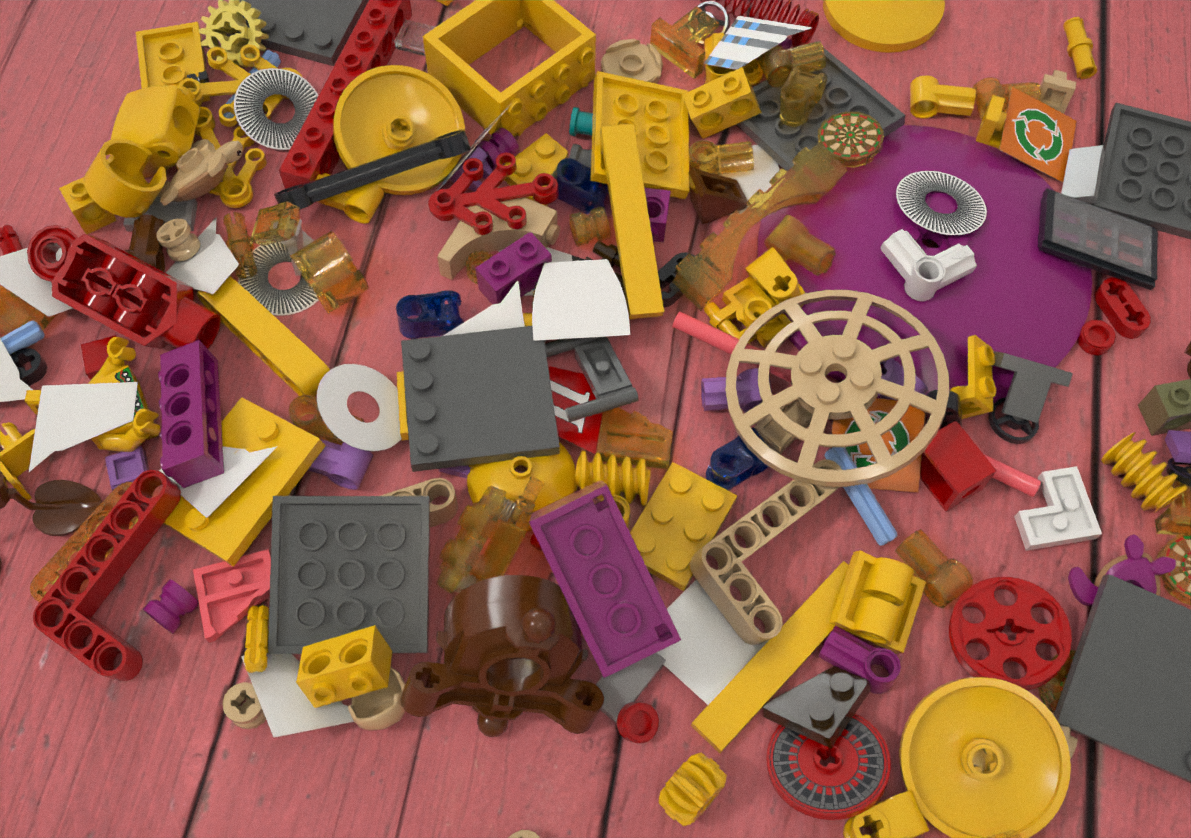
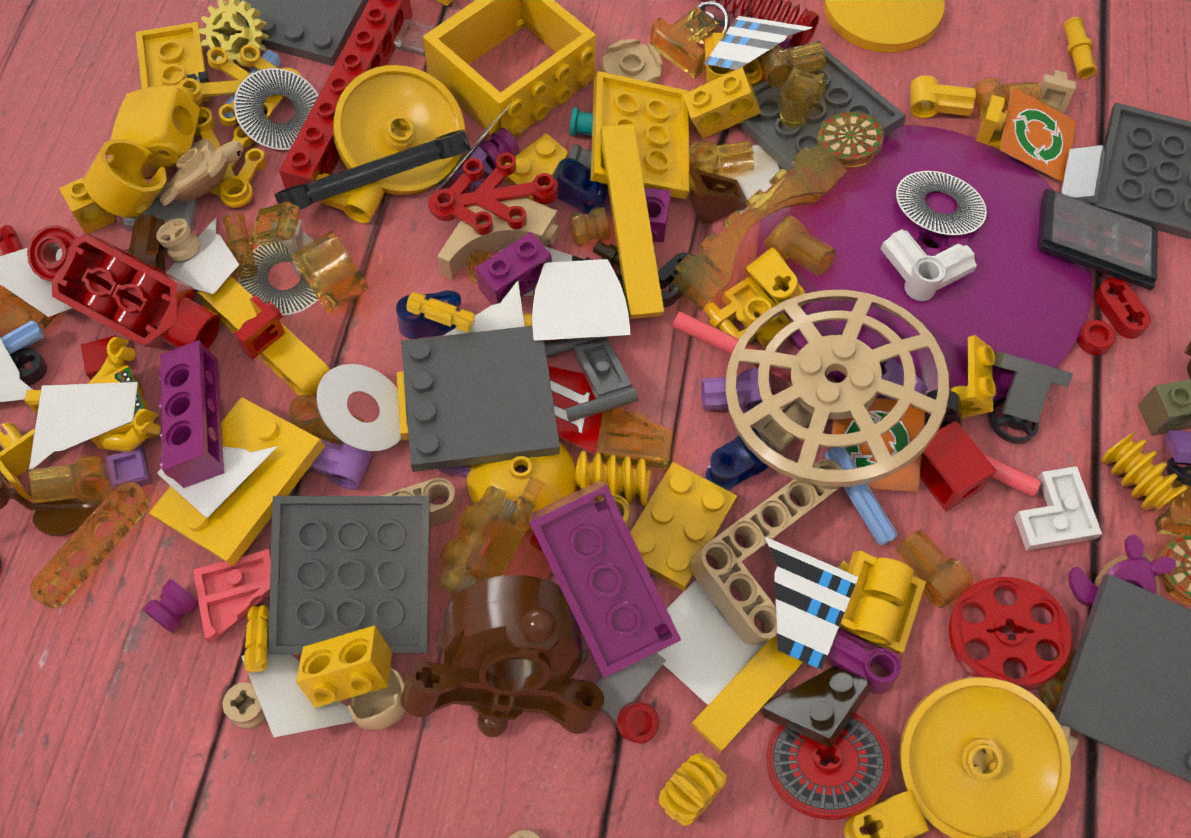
(69, 481): none -> clear yellow piece
(104, 576): red beam -> none
(261, 330): none -> red bracket
(440, 312): none -> yellow axle
(808, 603): none -> sticker

